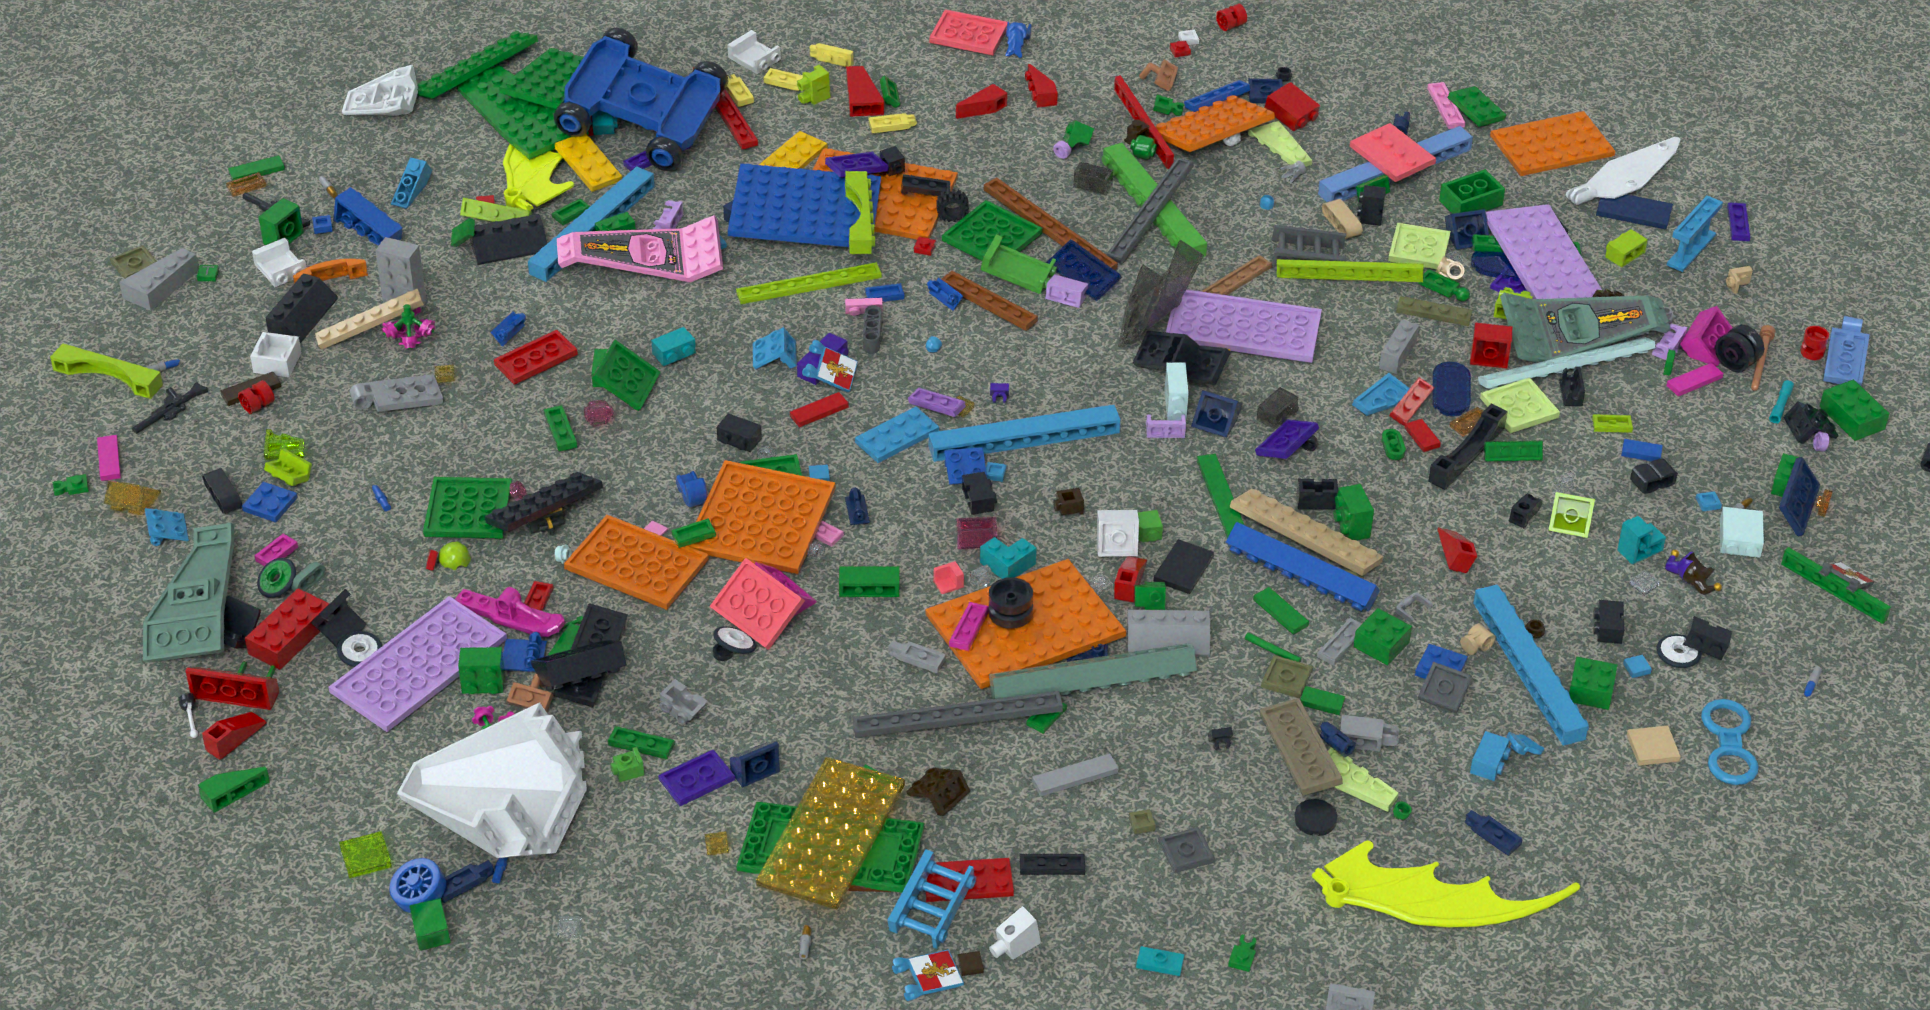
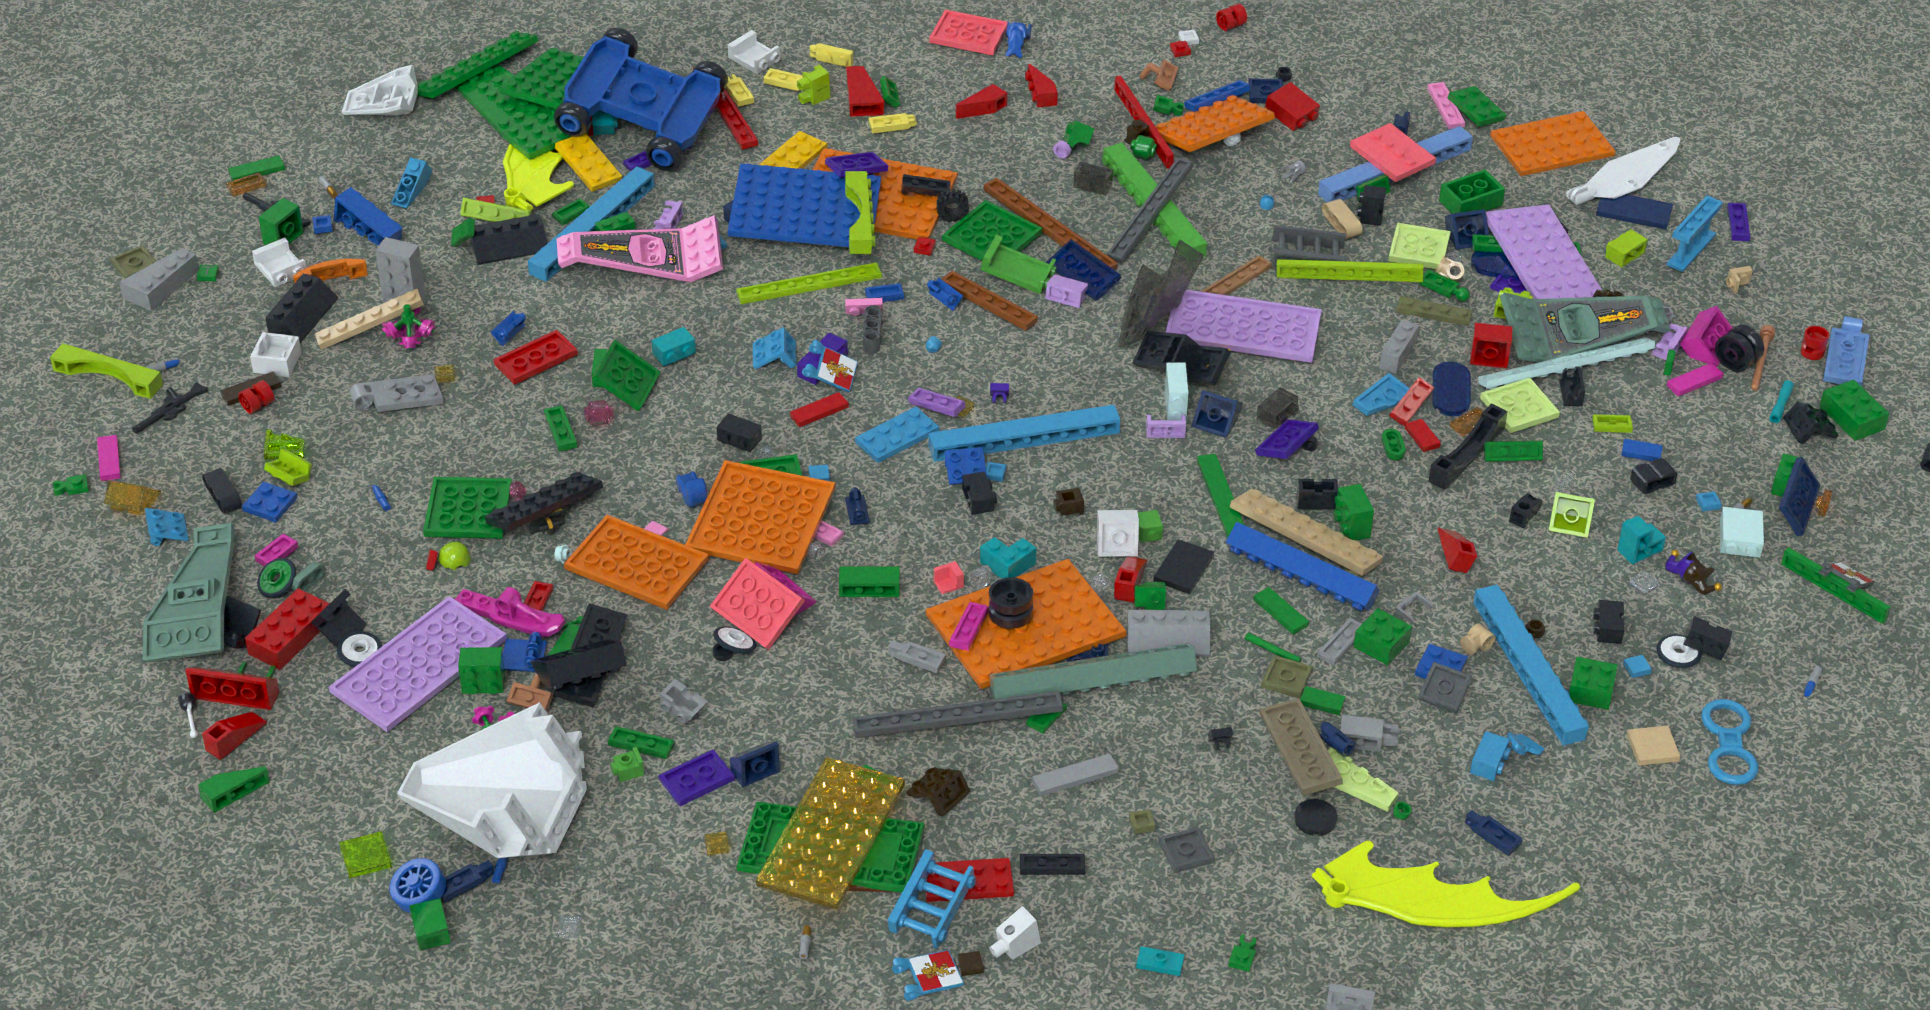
(693, 533): green tile -> none
(894, 160): black brick -> none
(974, 532): clear pink slope -> none
(1280, 142): yellowish green wing -> none
(1821, 441): lavender tile -> none

